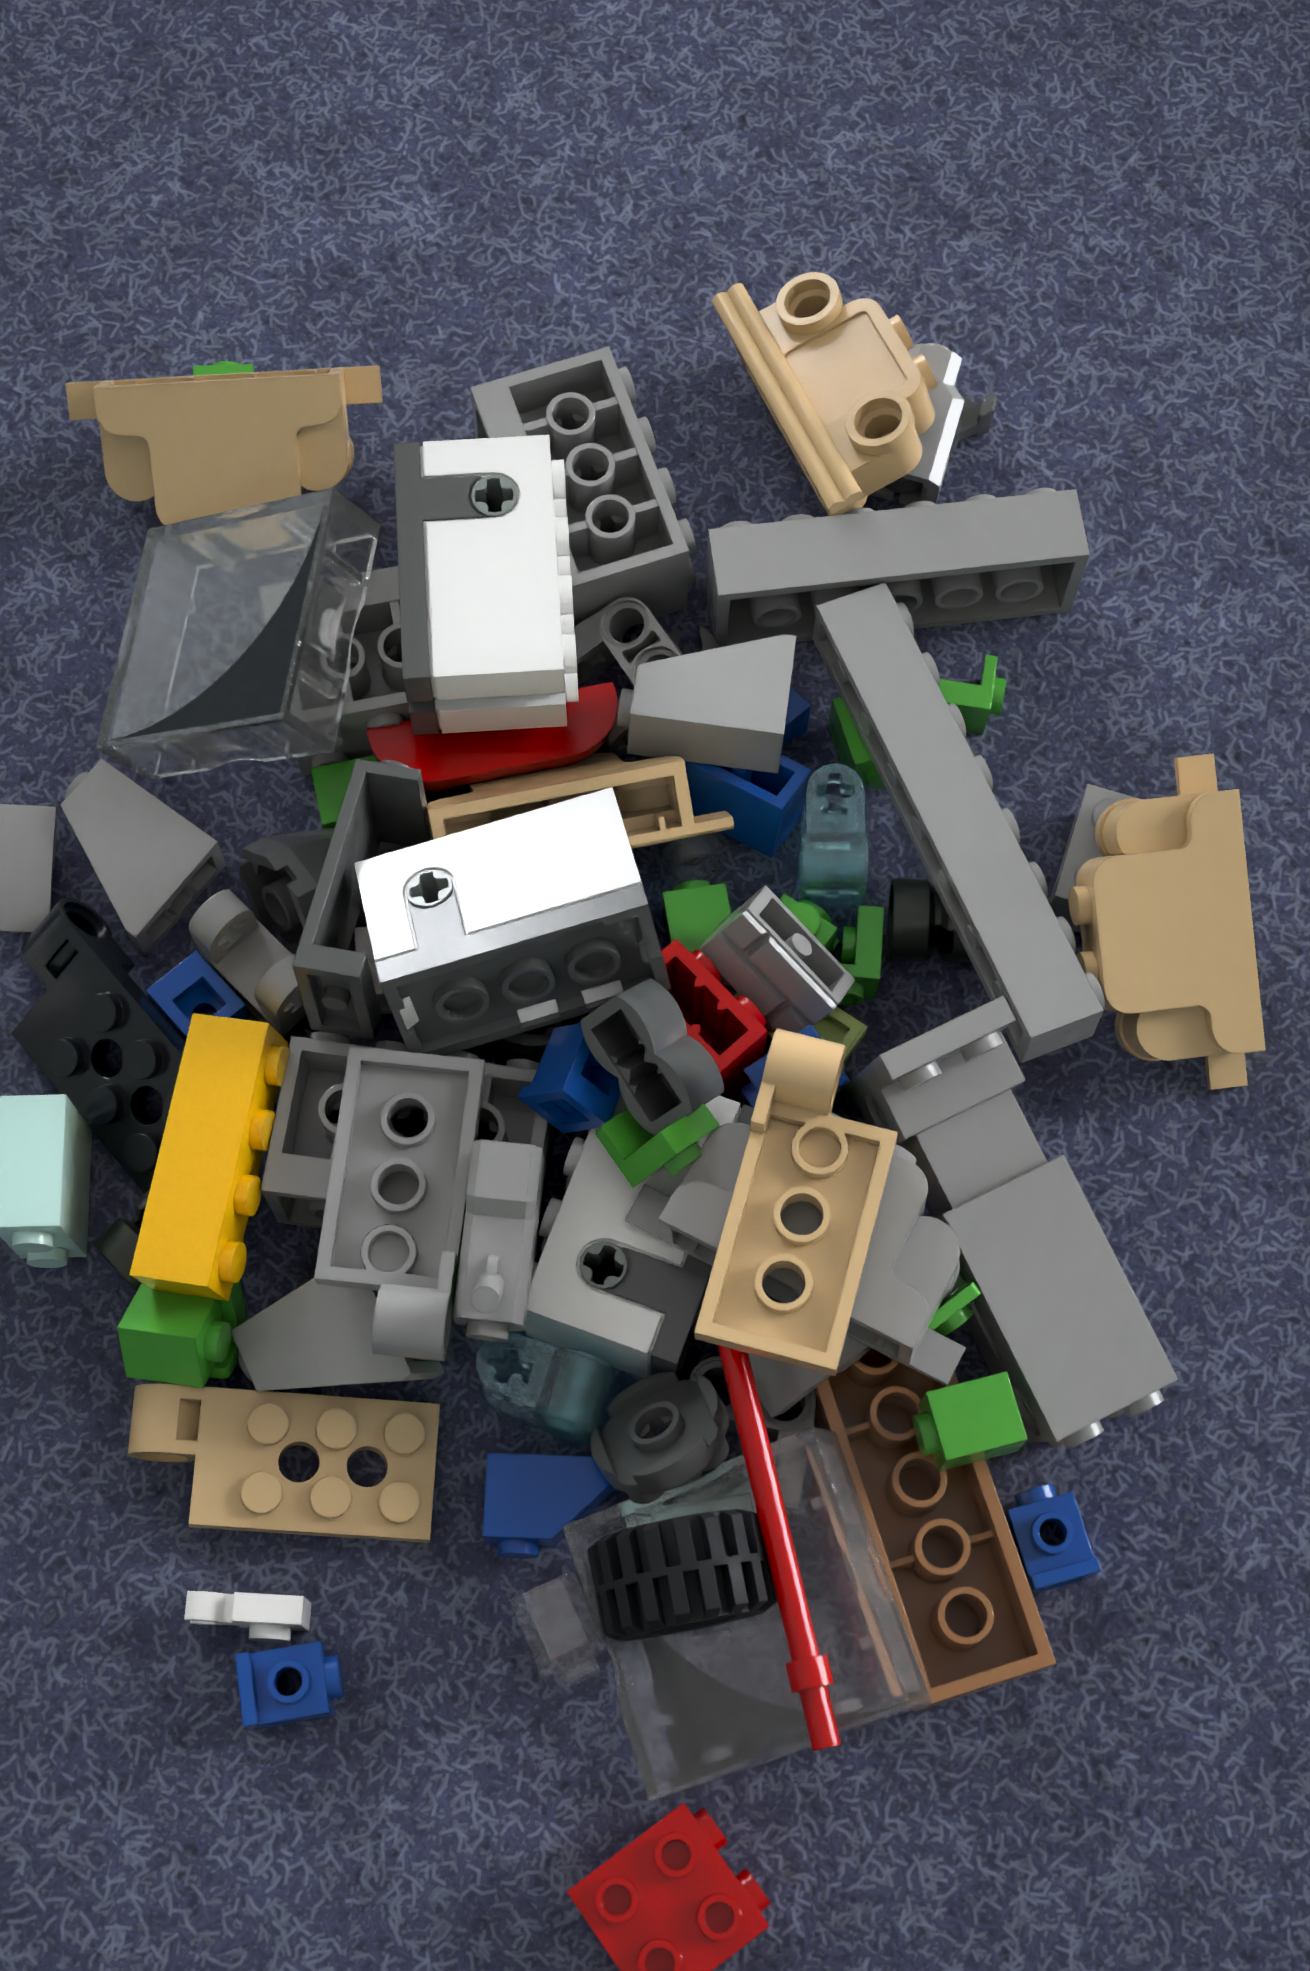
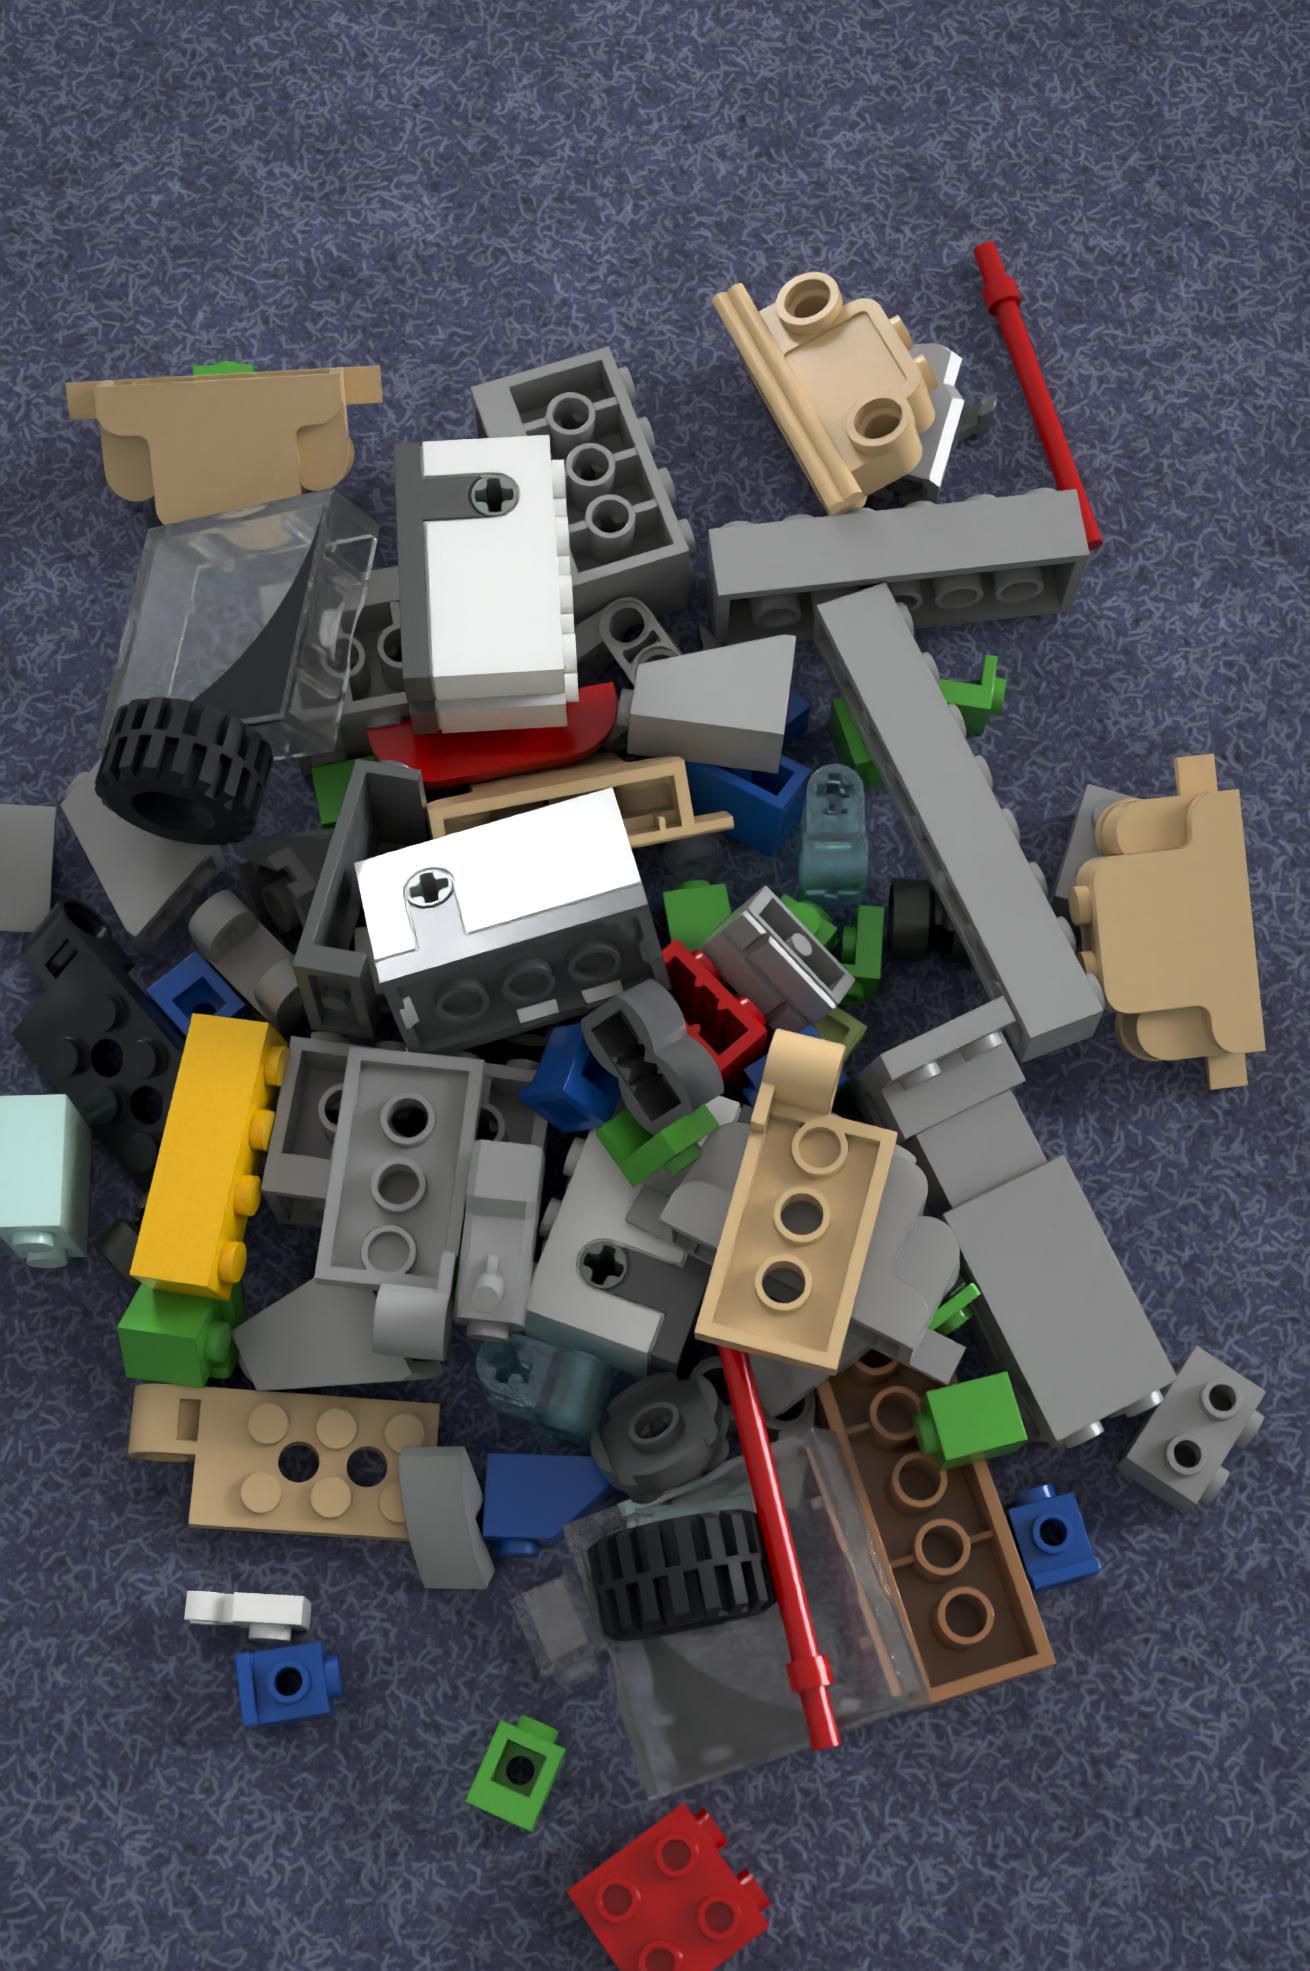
(184, 771): none -> black tyre
(440, 1517): none -> light grey slope
(493, 1789): none -> bright green brick
(1003, 302): none -> red bar
(1192, 1432): none -> light grey brick

